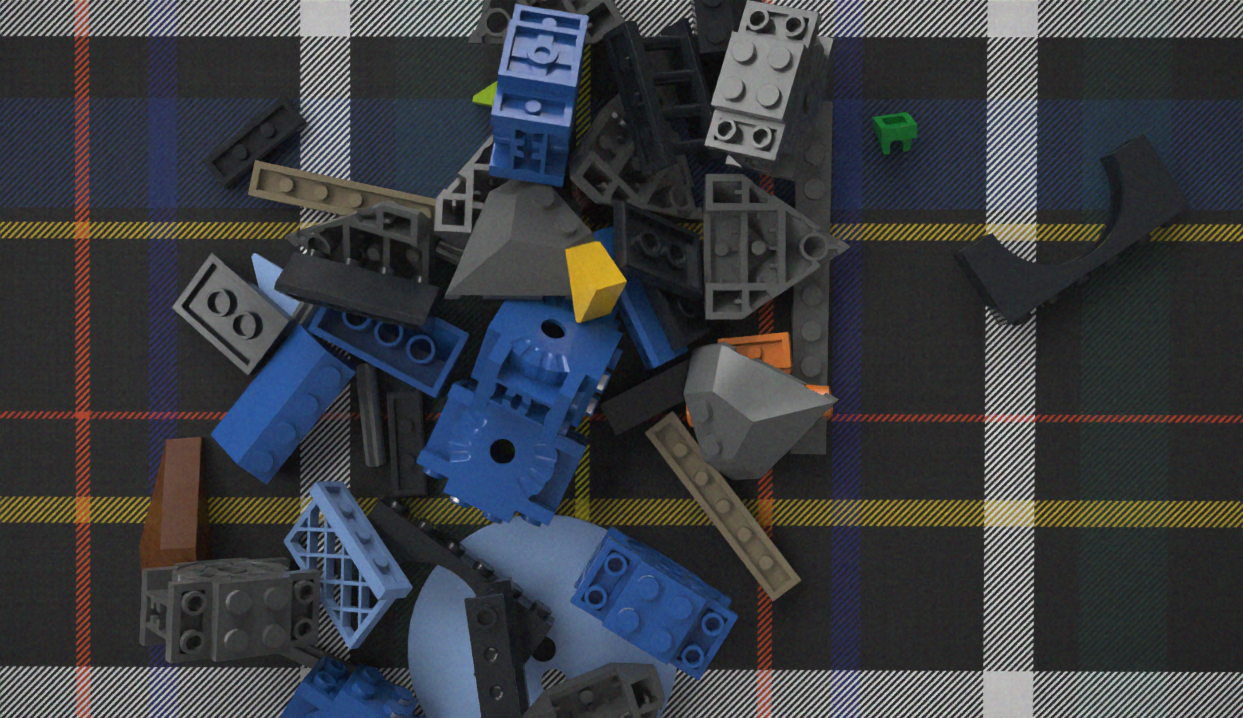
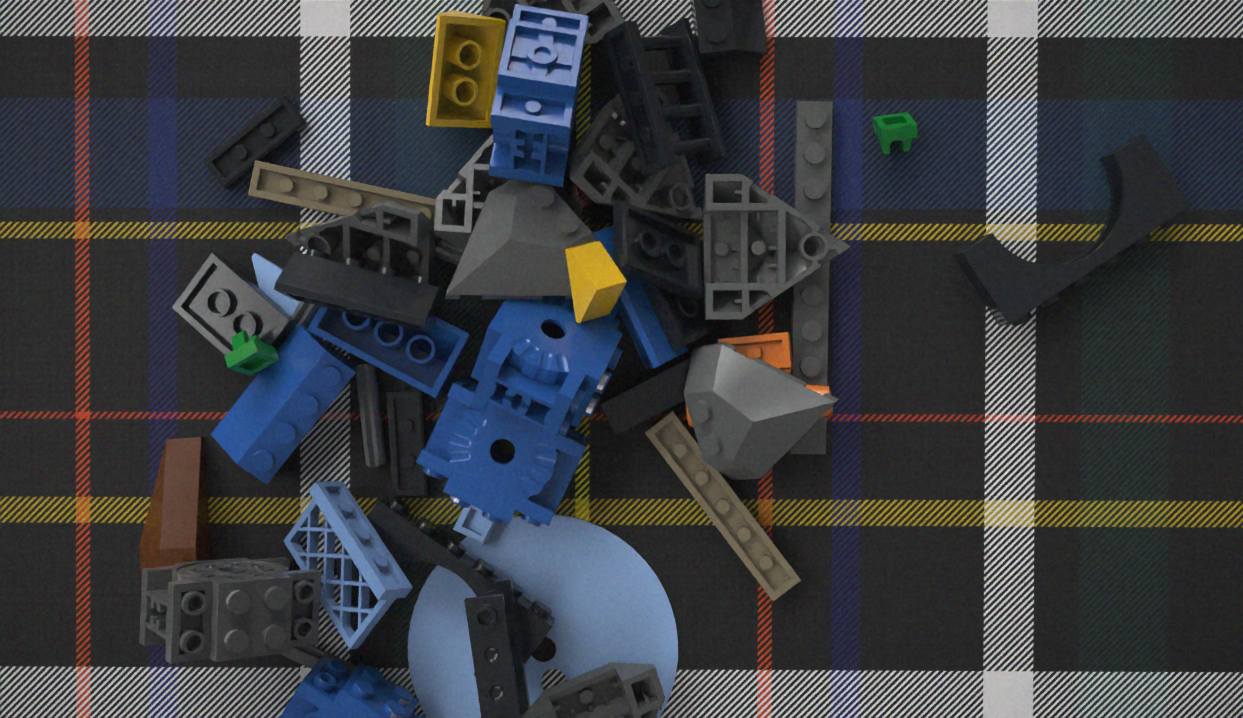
(250, 354): none -> green tile
(464, 70): none -> yellow slope
(474, 524): none -> light blue tile
(654, 603): blue piece -> none
(771, 90): dark grey piece -> none

